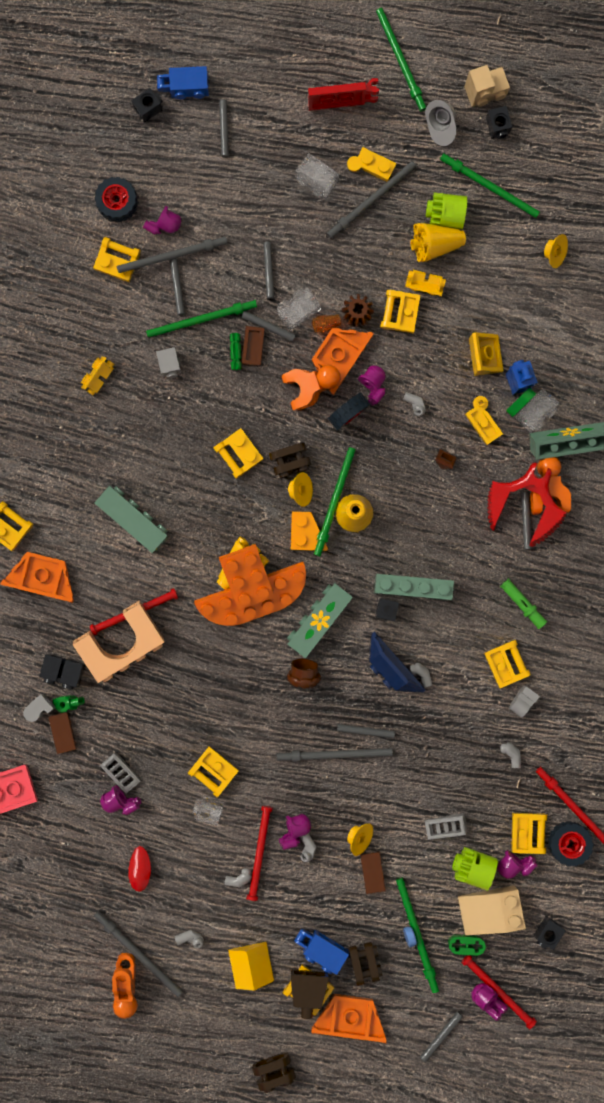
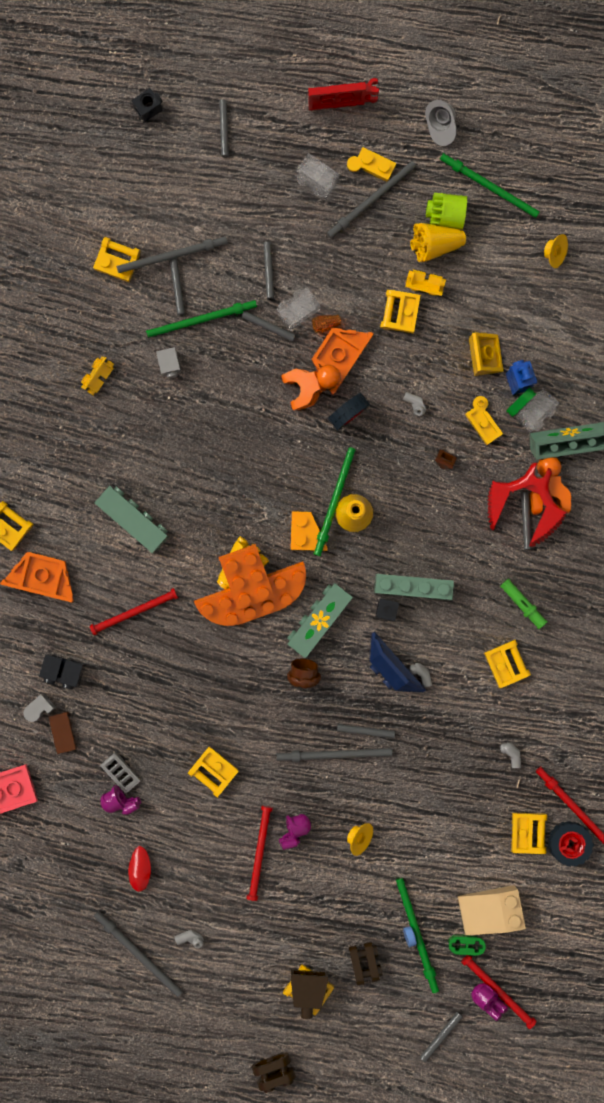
(71, 702): green piece -> none
(103, 664): light nougat arch -> none
(107, 193): black wheel -> none
(124, 987): orange piece -> none
(168, 222): magenta piece -> none
(185, 82): blue brick -> none
(208, 810): clear brick -> none
(235, 350): green axle -> none
(239, 881): light grey arm -> none
(243, 448): yellow plate -> none
(251, 966): yellow slope -> none
(253, 346): reddish brown tile -> none
(300, 464): dark brown brick -> none
(301, 489): yellow piece -> none
(309, 848): light grey arm -> none
(322, 951): blue brick -> none
(350, 308): reddish brown gear -> none
(350, 1018): orange wing -> none
(372, 380): magenta piece -> none
(372, 872): reddish brown tile -> none
(415, 91): green bar -> none
(445, 819): light grey slope -> none
(475, 868): lime gear -> none
(486, 85): tan brick -> none
(499, 114): black brick -> none
(511, 865): magenta piece -> none
(523, 701): light grey leg -> none
(546, 925): black brick -> none

